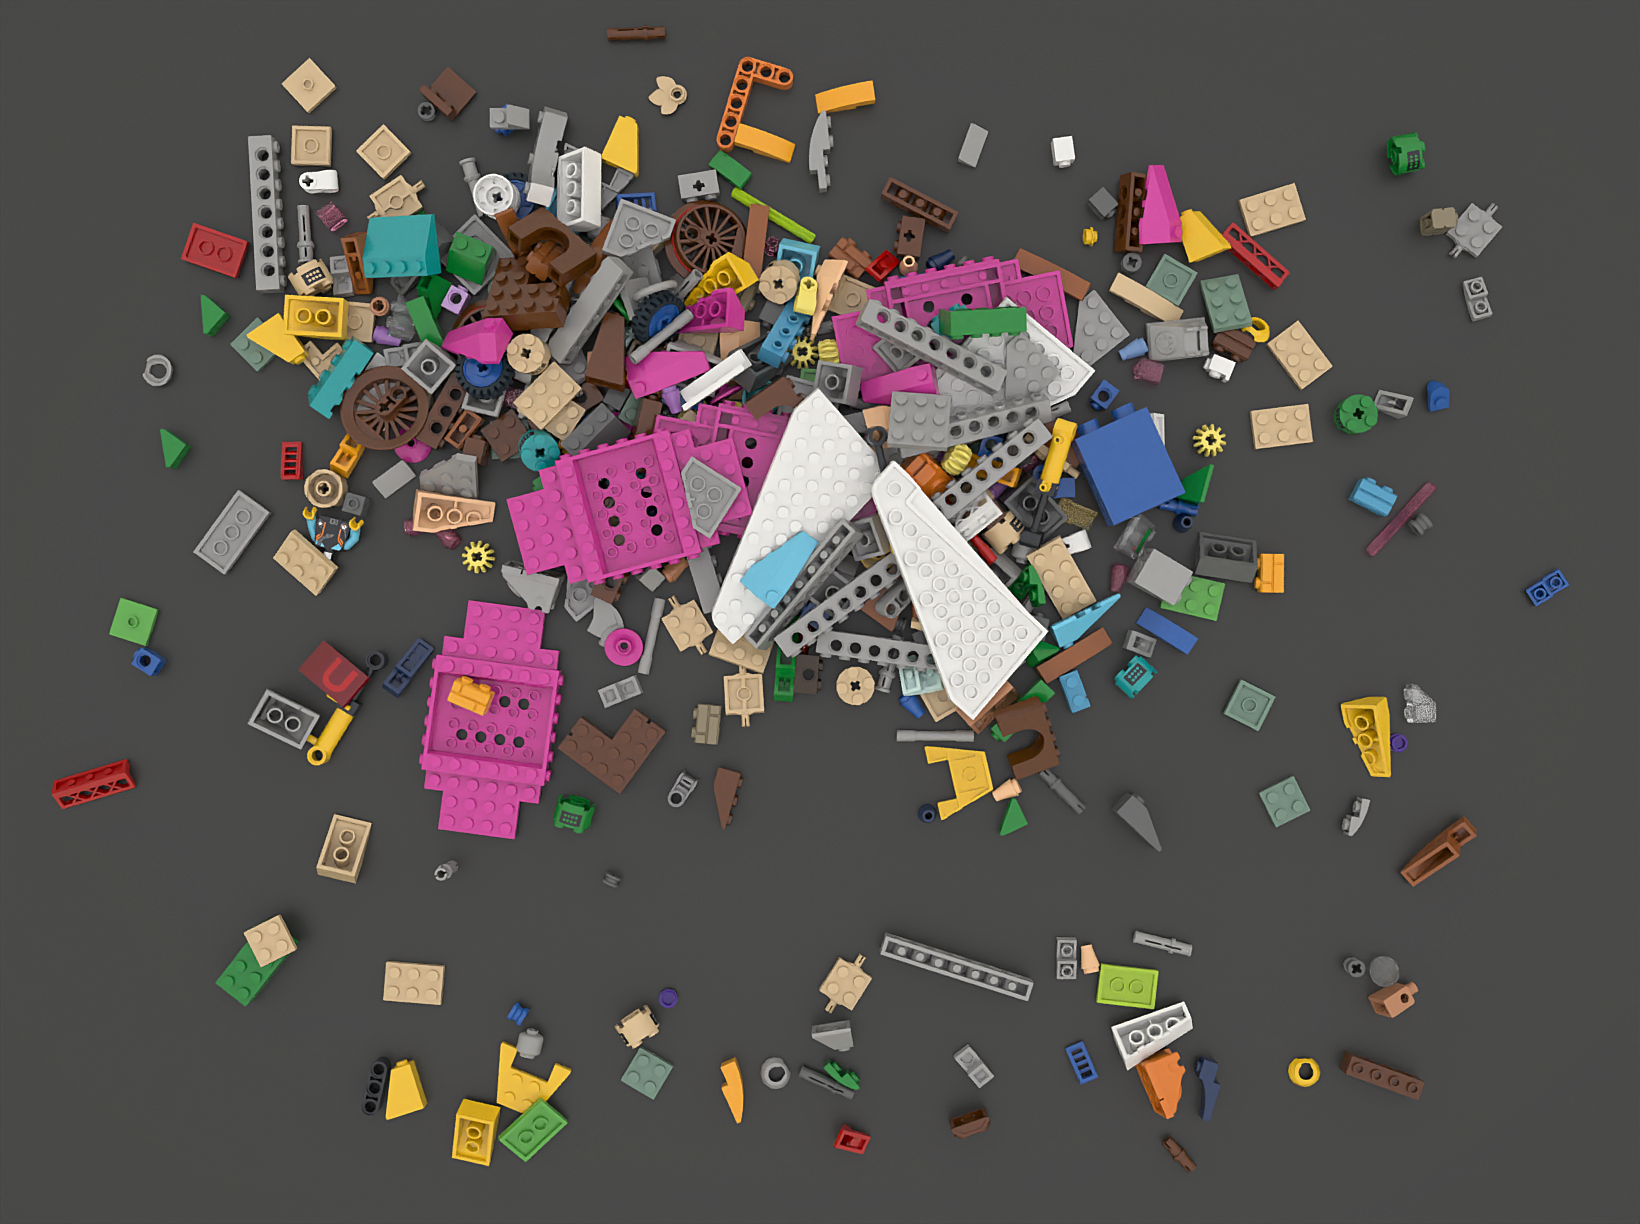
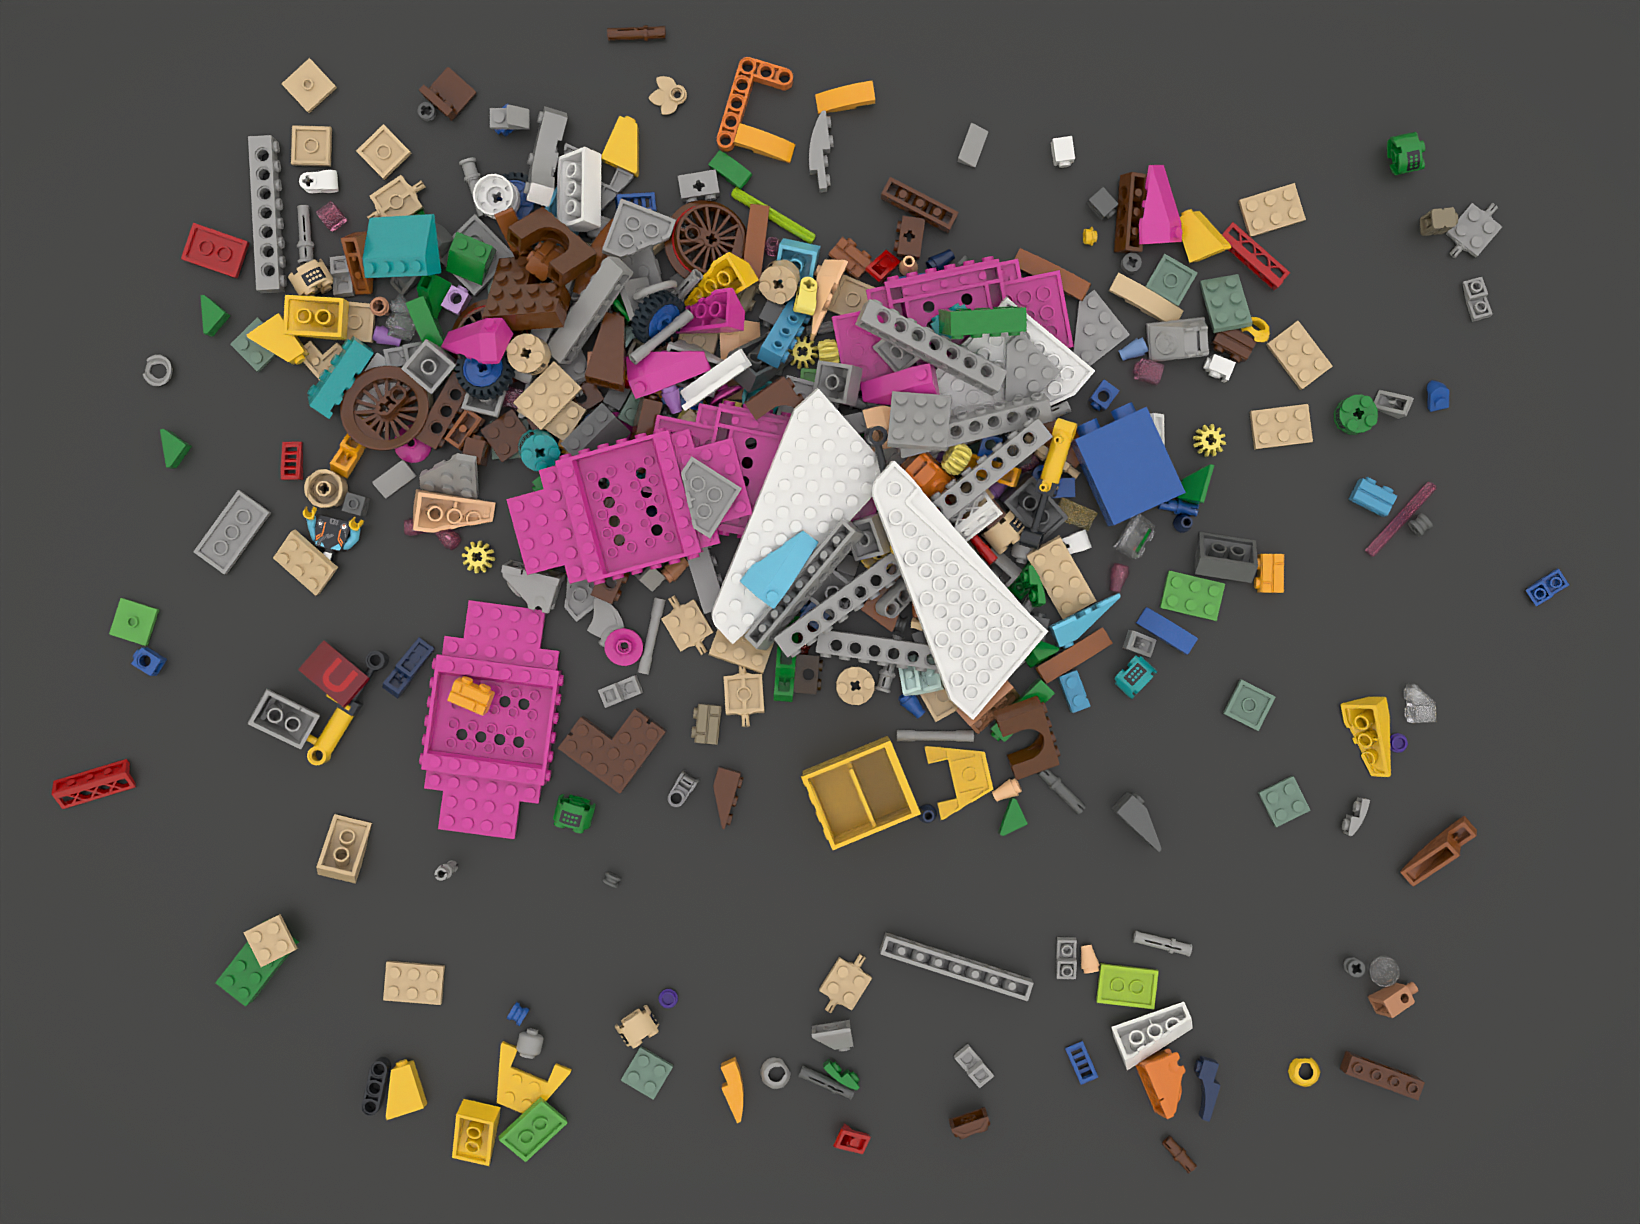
(860, 793): none -> yellow container
(1159, 576): light grey slope -> none

